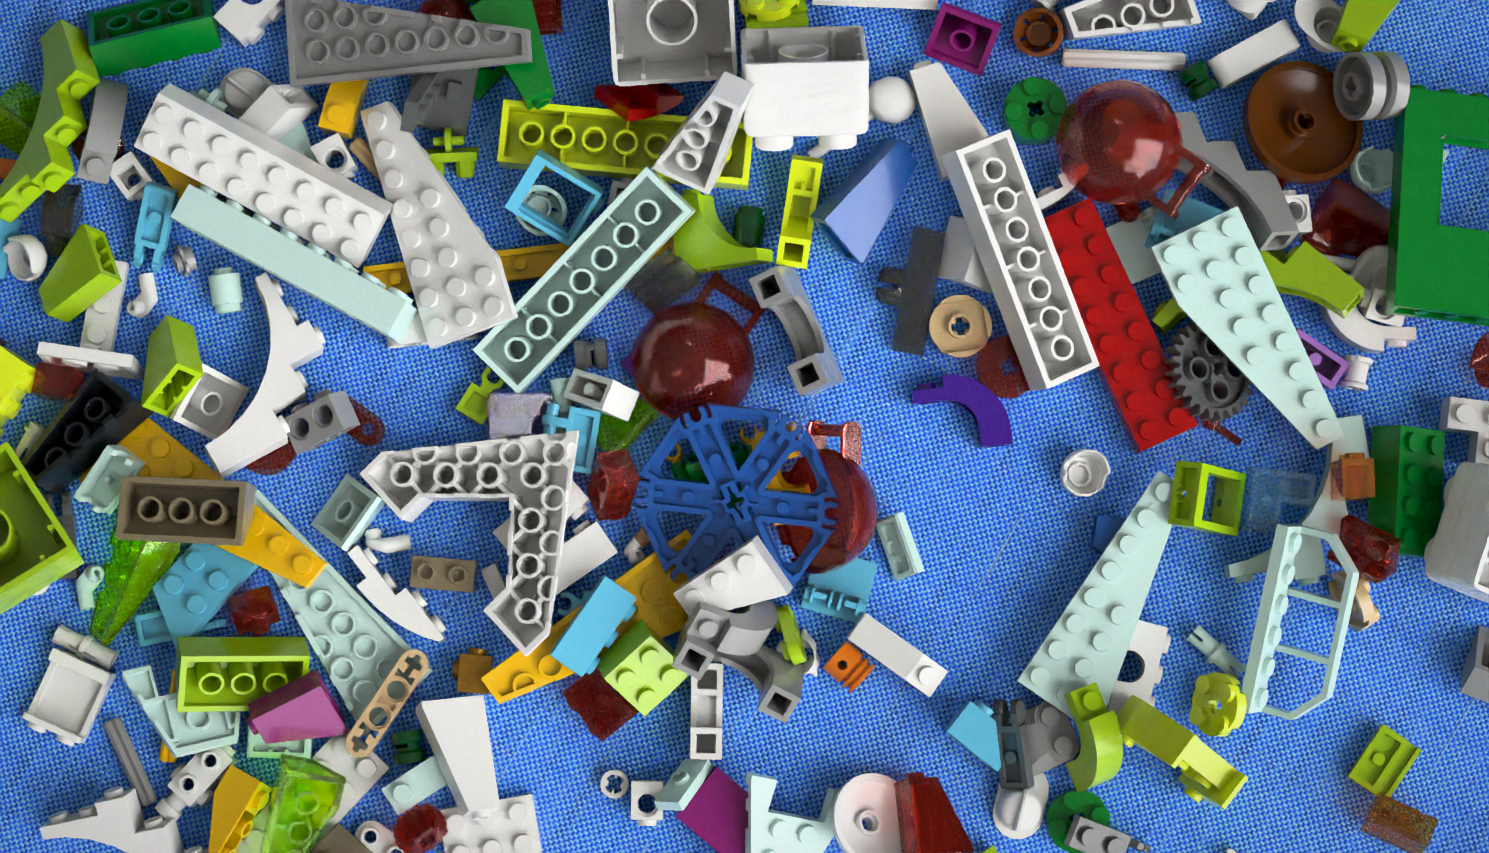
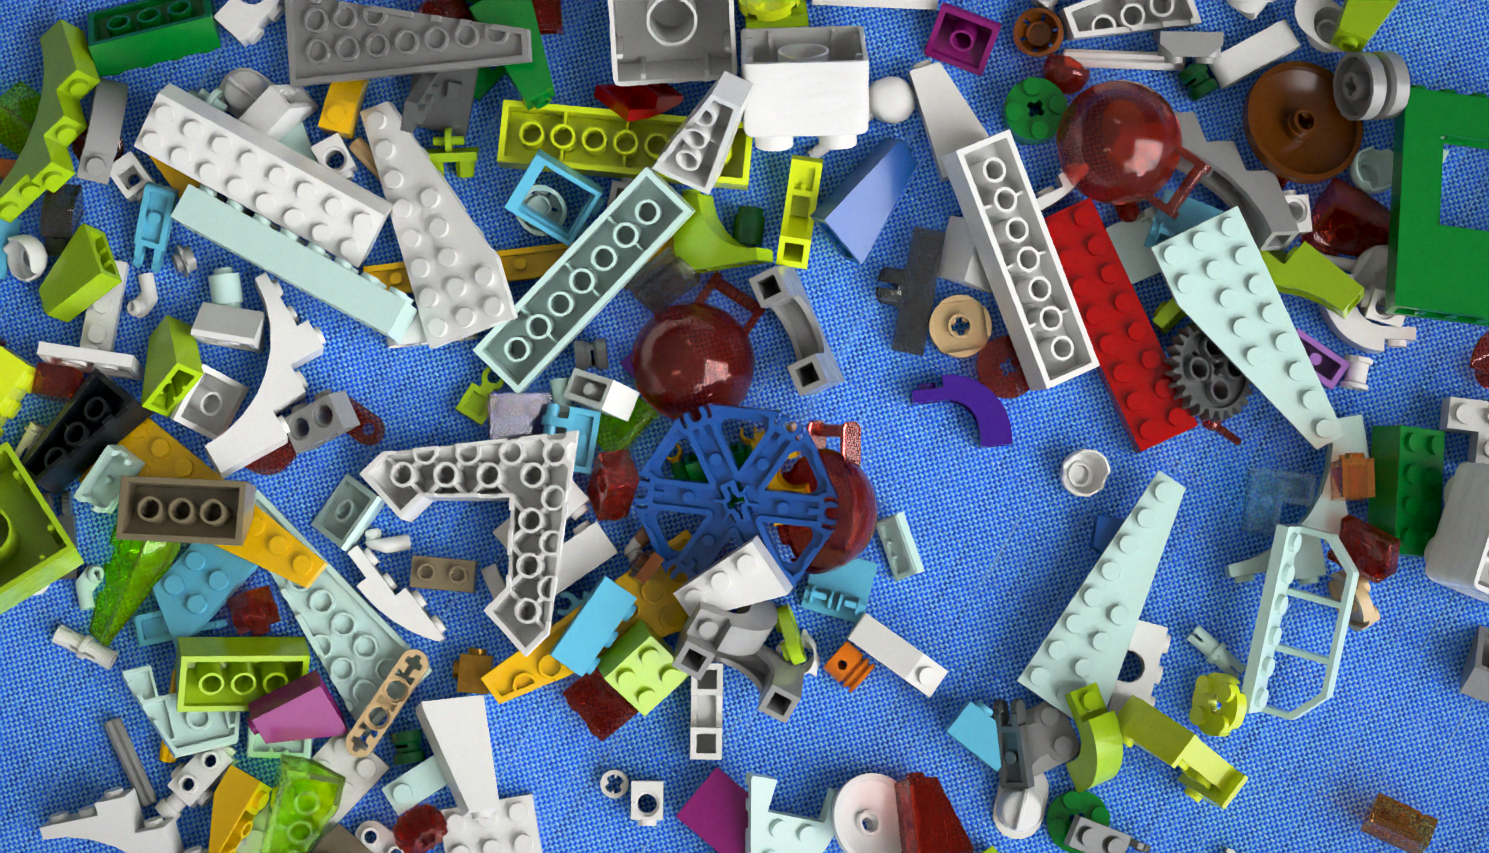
(69, 697): white panel -> none
(230, 327): none -> white slope
(644, 566): none -> reddish brown plate
(683, 784): light aqua plate -> none
(1065, 73): none -> clear red hair
(1180, 44): none -> light grey slope
(1188, 510): lime window -> none
(1383, 762): lime plate -> none

